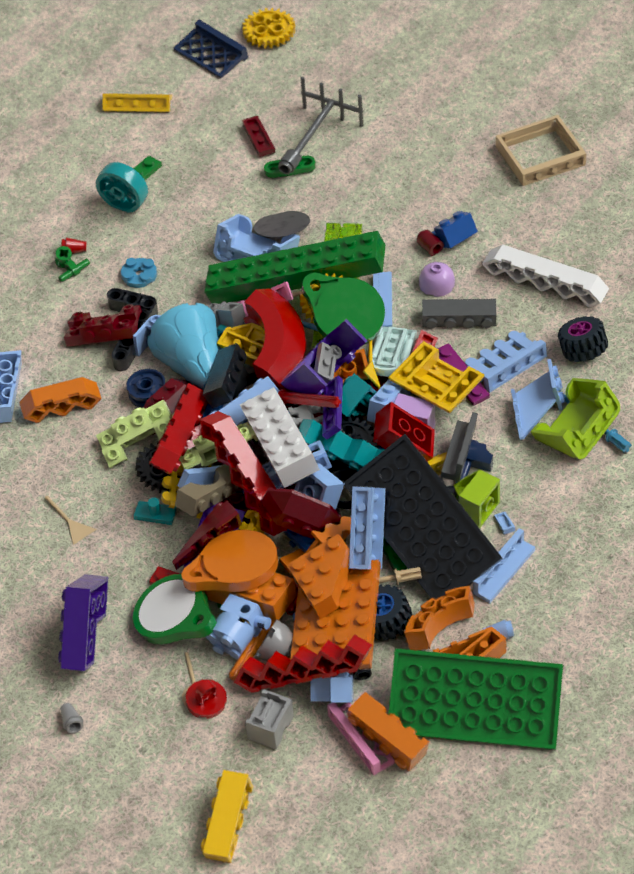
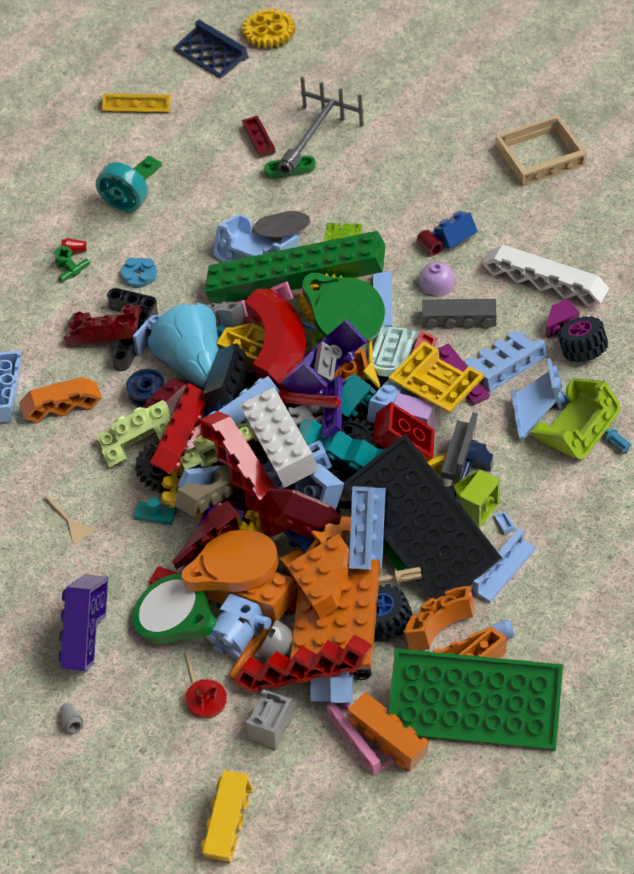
(559, 315): none -> magenta slope

